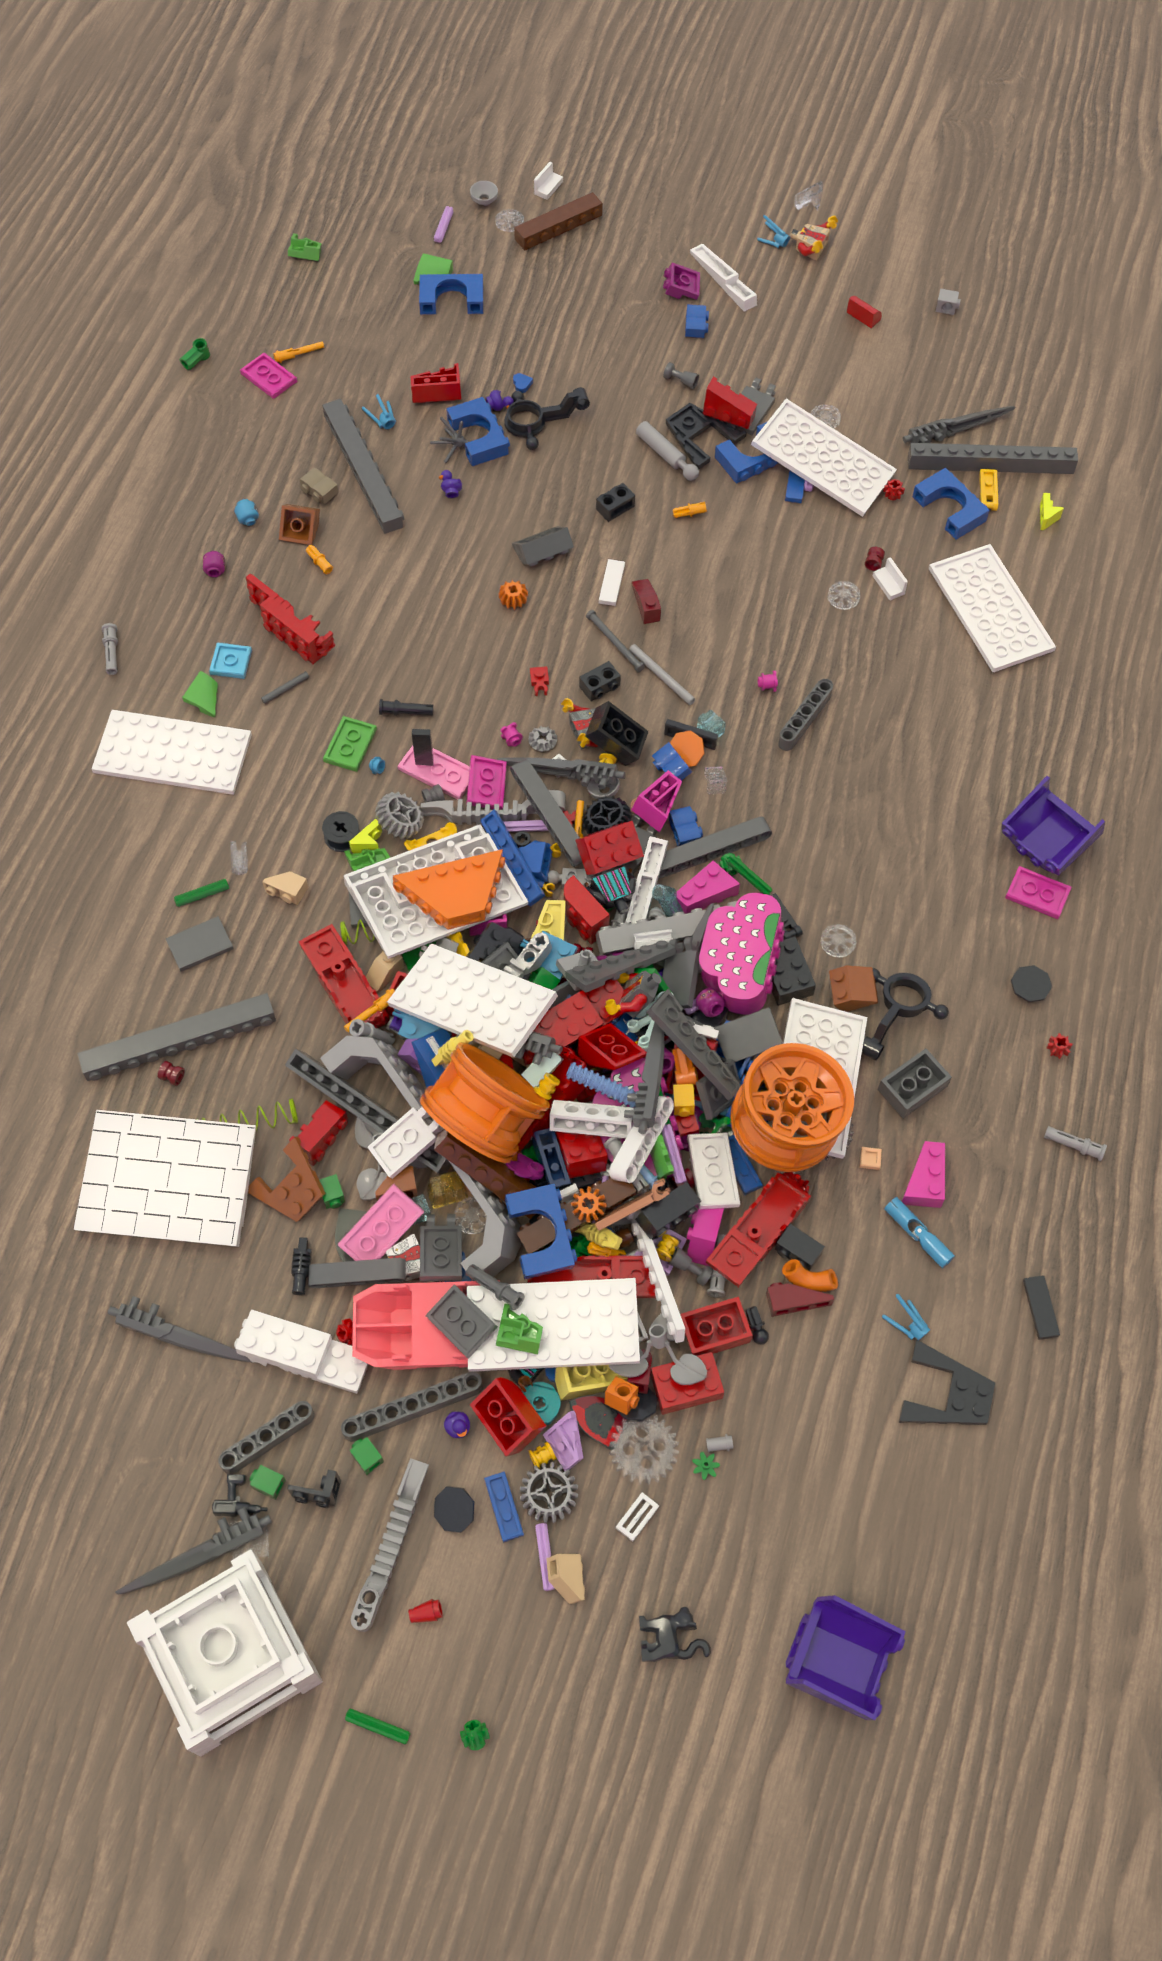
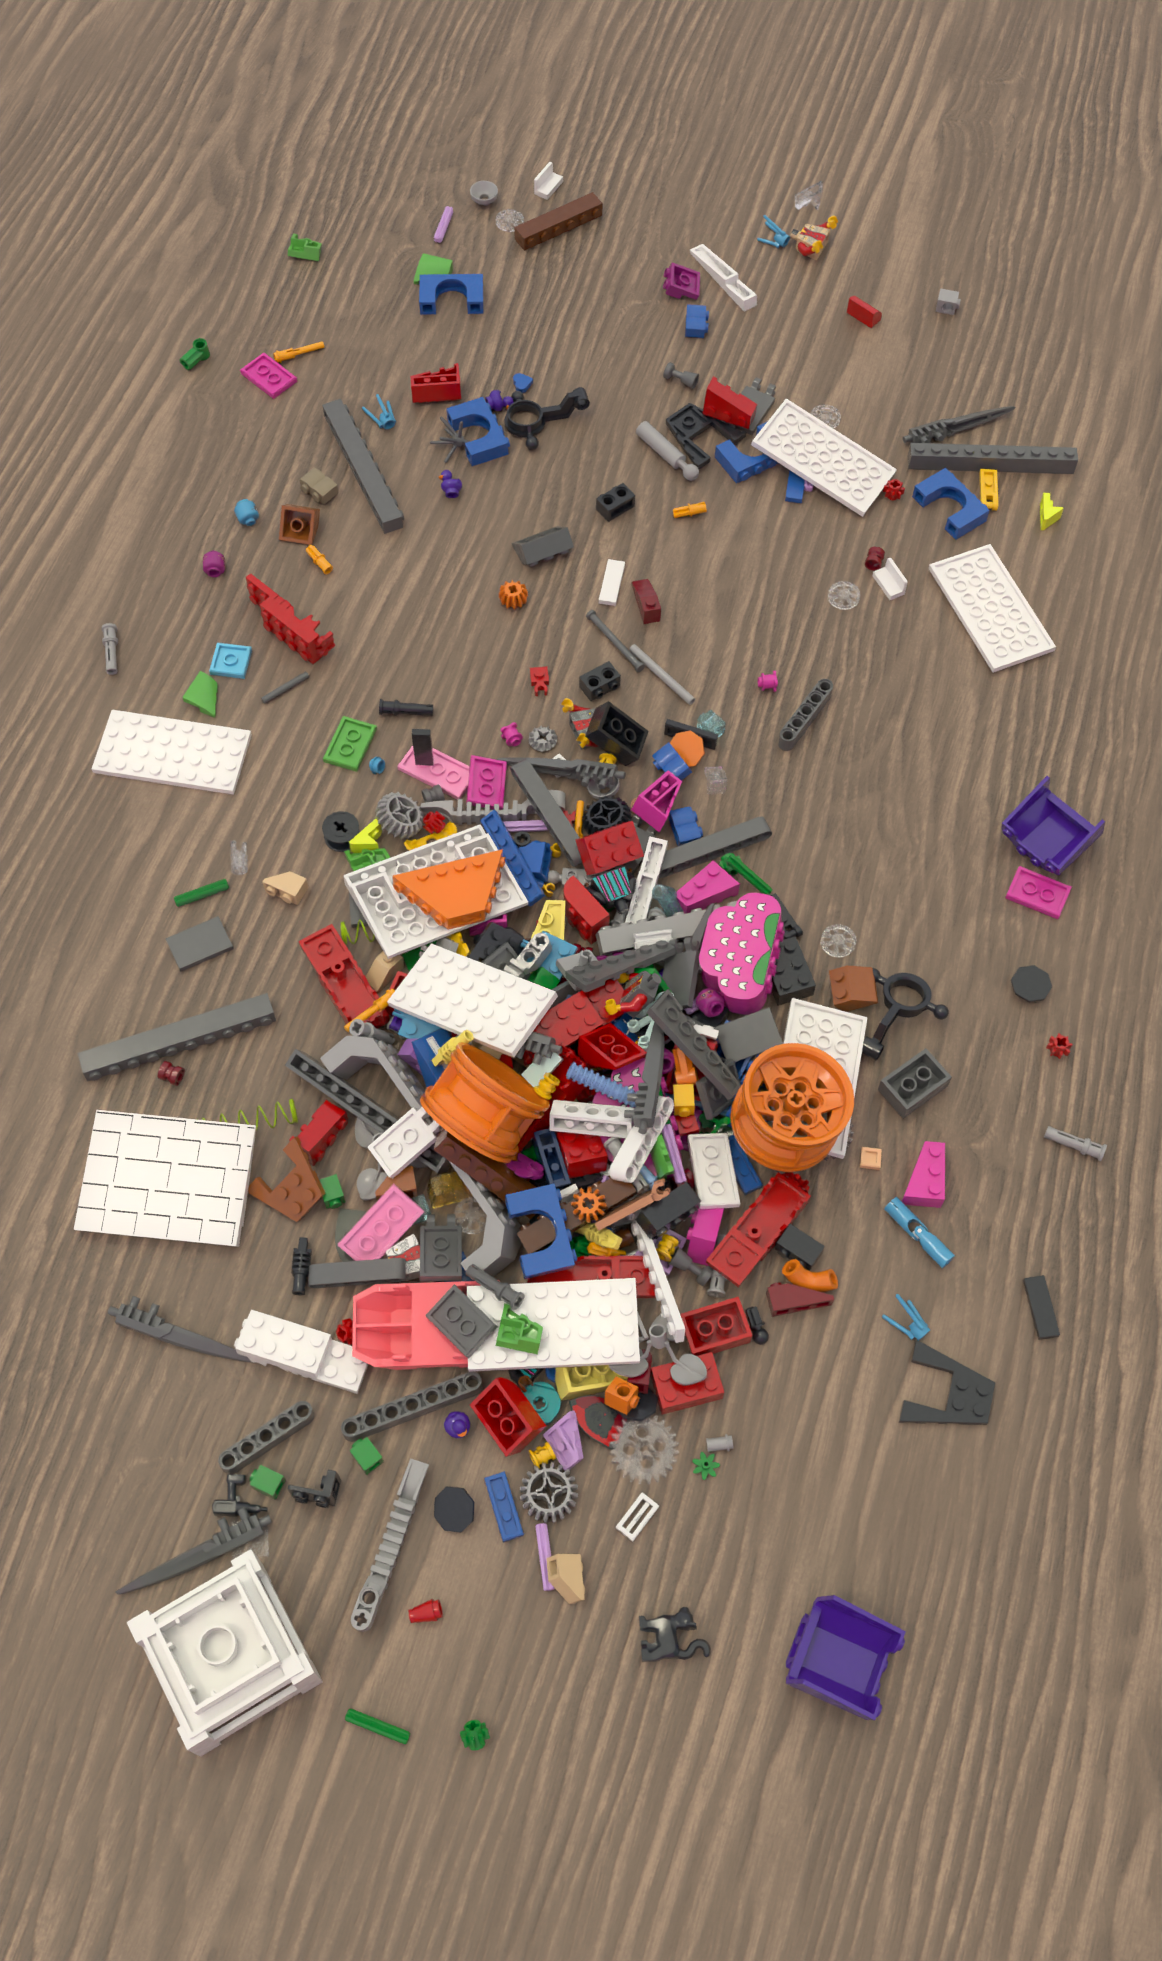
(434, 822): none -> red gear

